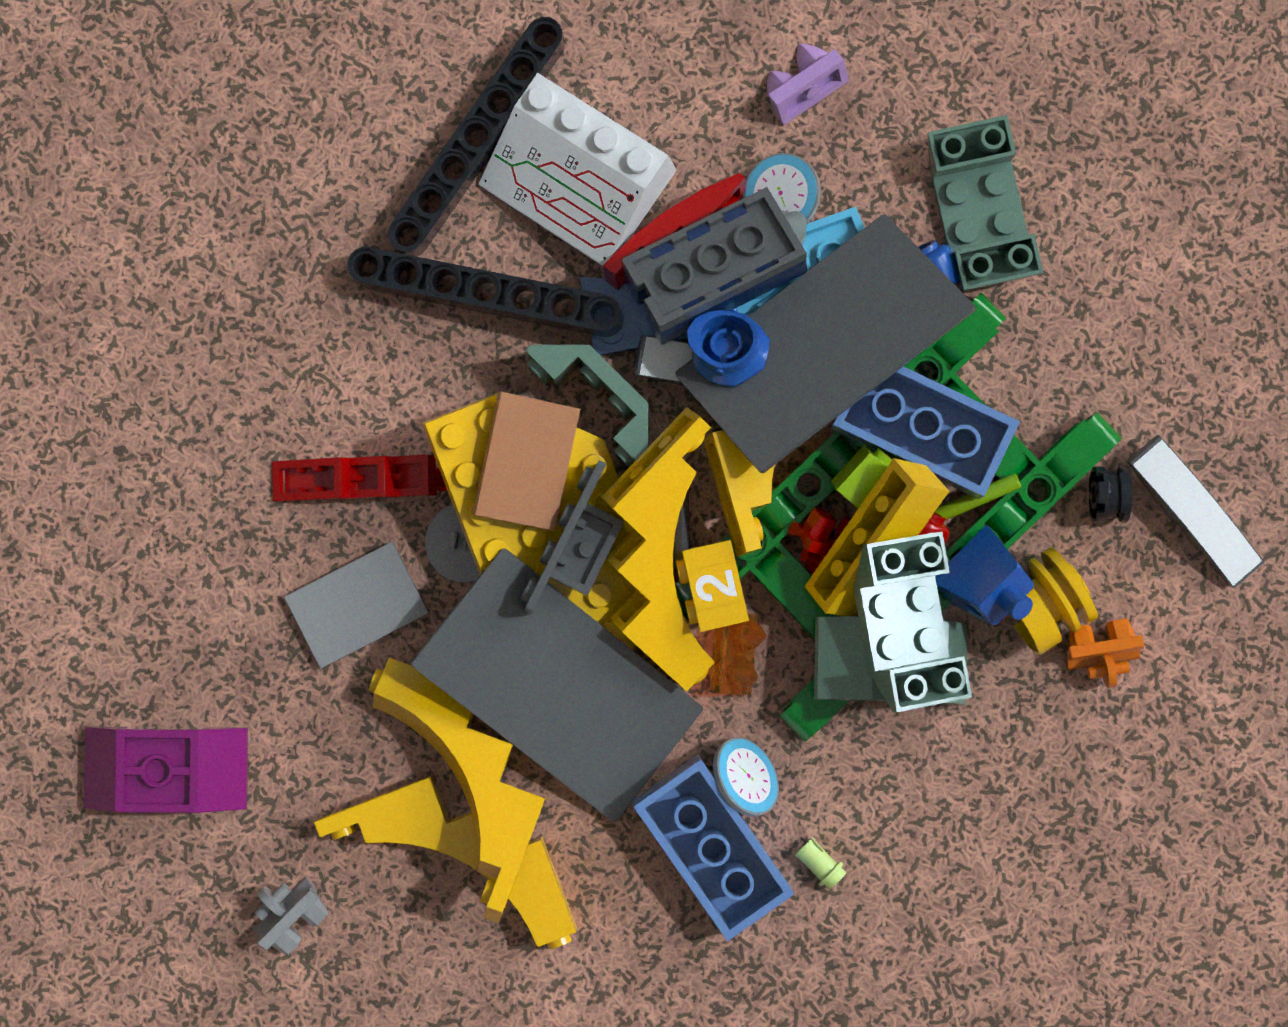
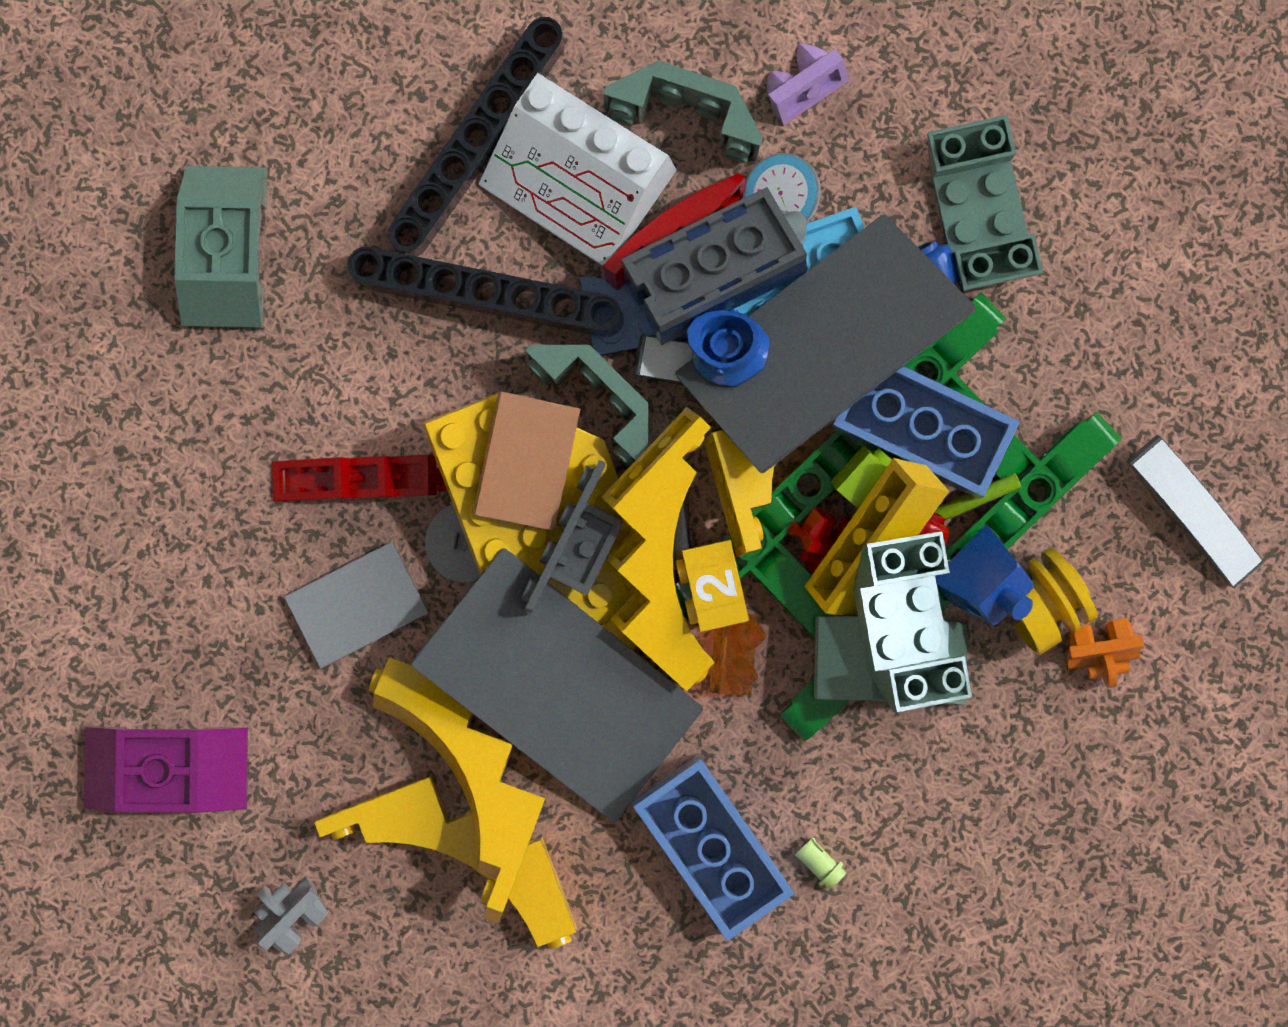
(220, 246): none -> sand green slope
(681, 86): none -> sand green slope
(746, 777): piece -> none
(1110, 494): black wheel -> none

